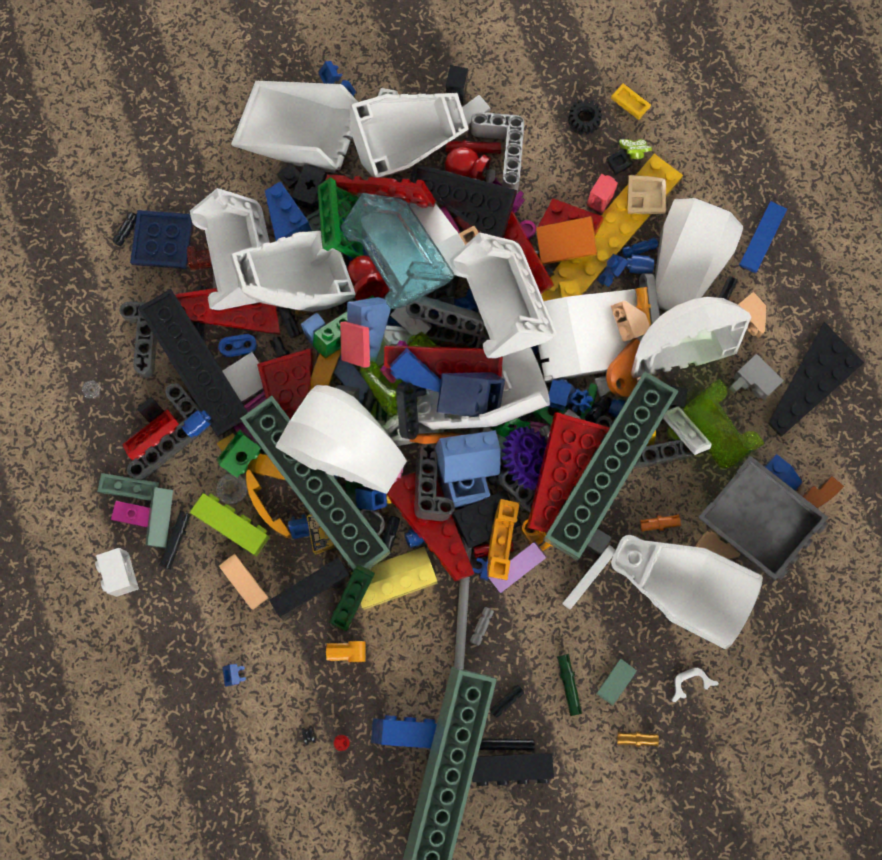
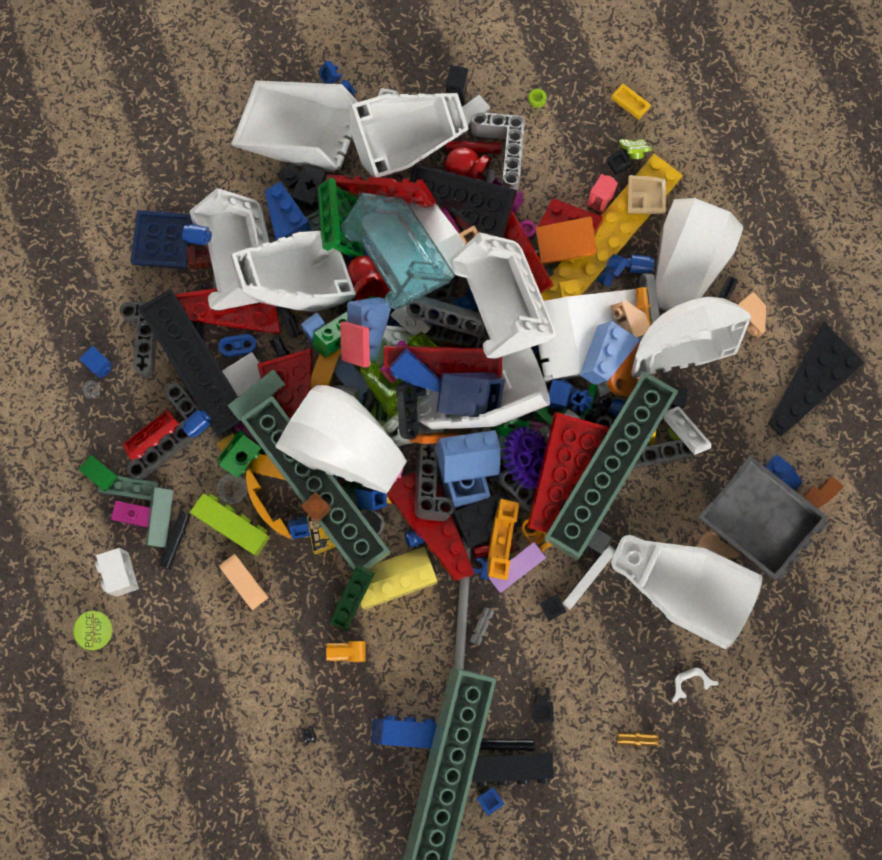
(92, 630): none -> lime piece
(96, 362): none -> blue brick
(98, 473): none -> green slope
(125, 229): black axle -> none
(150, 409): black tile -> none
(197, 234): none -> blue brick
(231, 675): blue tile -> none
(256, 394): none -> sand green tile
(289, 601): black arch -> none
(316, 507): none -> dark orange brick
(341, 742): red axle -> none
(389, 535): black axle -> none
(490, 801): none -> blue plate
(507, 701): black axle -> none
(537, 98): none -> lime tile
(542, 709): none -> black plate
(552, 607): none -> black plate
(568, 680): dark green pin -> none
(585, 126): black tyre -> none
(607, 352): none -> medium blue wedge
(616, 682): sand green slope -> none
(640, 247): blue axle -> none
(660, 523): orange pin -> none
(726, 442): clear neon green windscreen -> none
(757, 376): light grey hinge -> none
(763, 237): blue tile -> none

